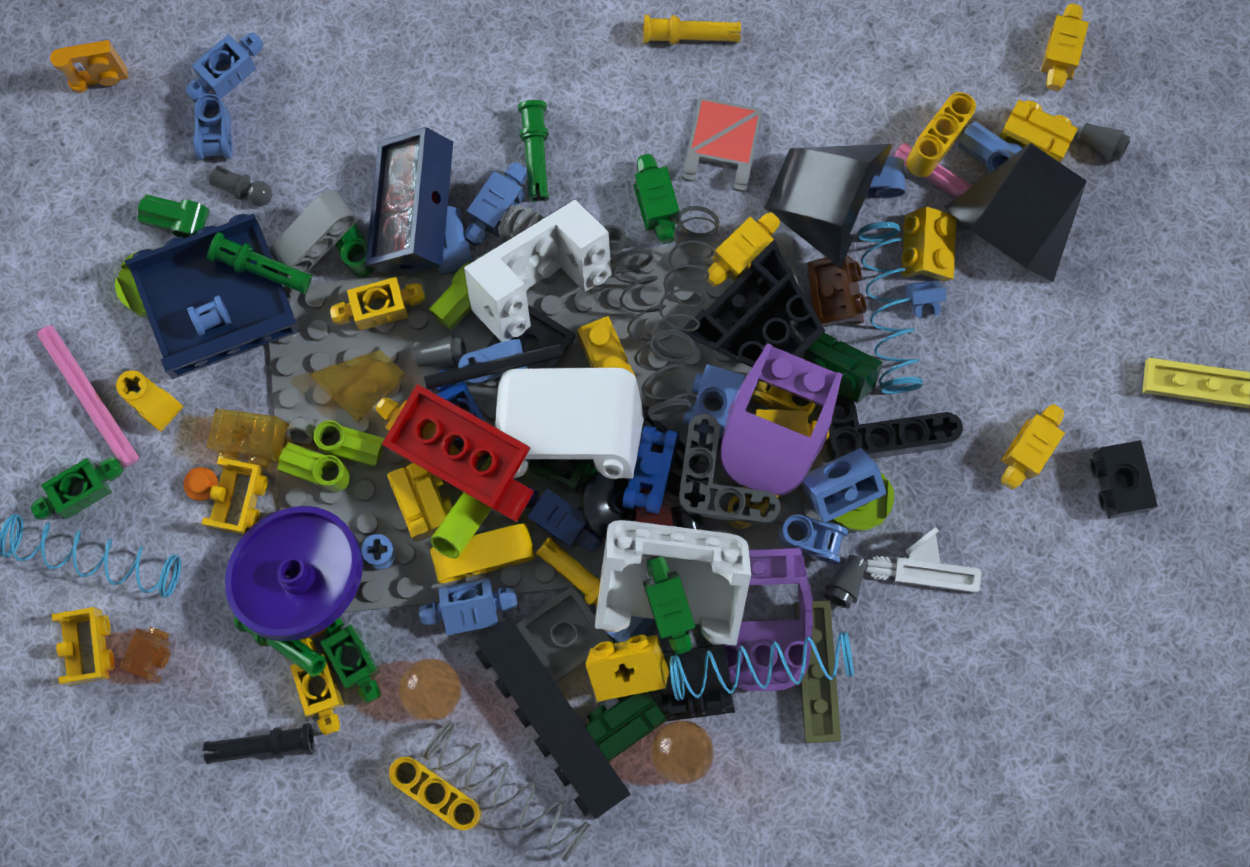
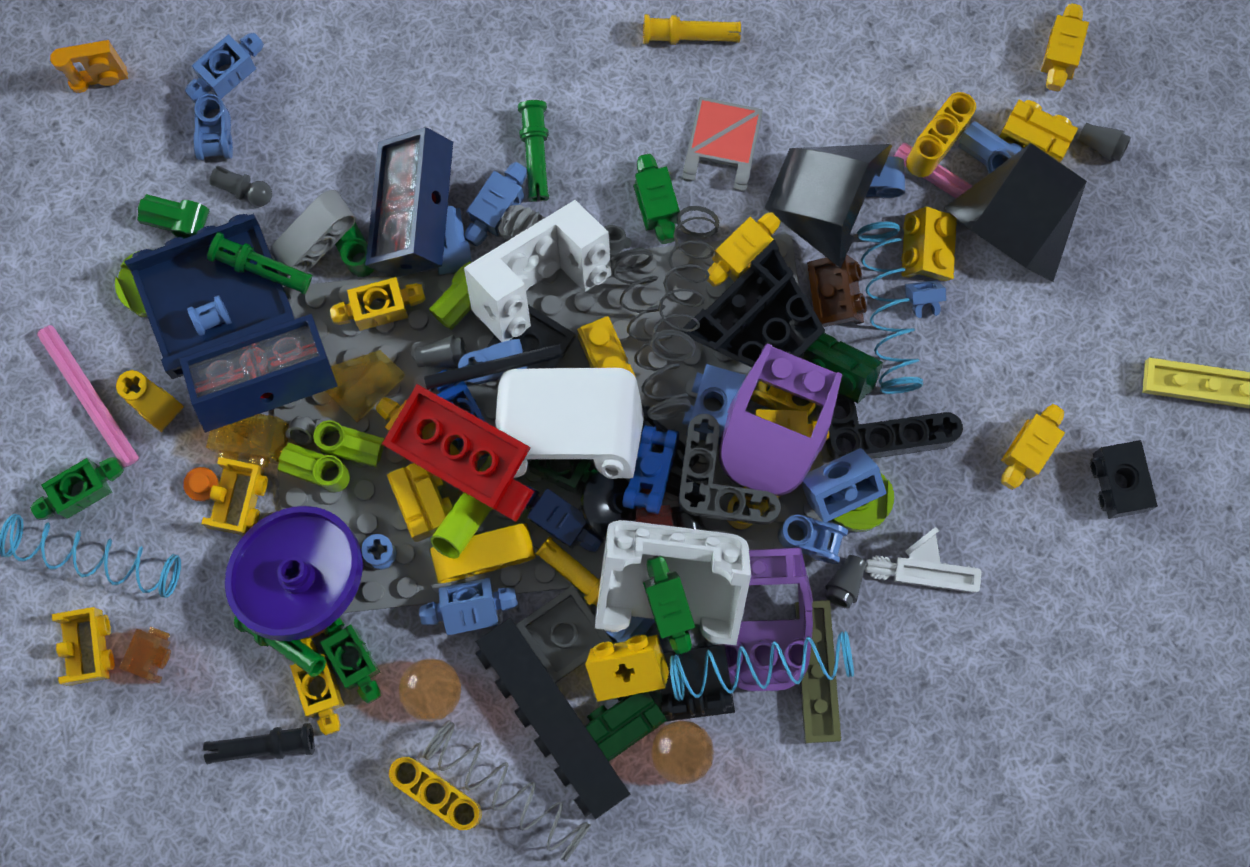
(257, 373): none -> dark blue brick

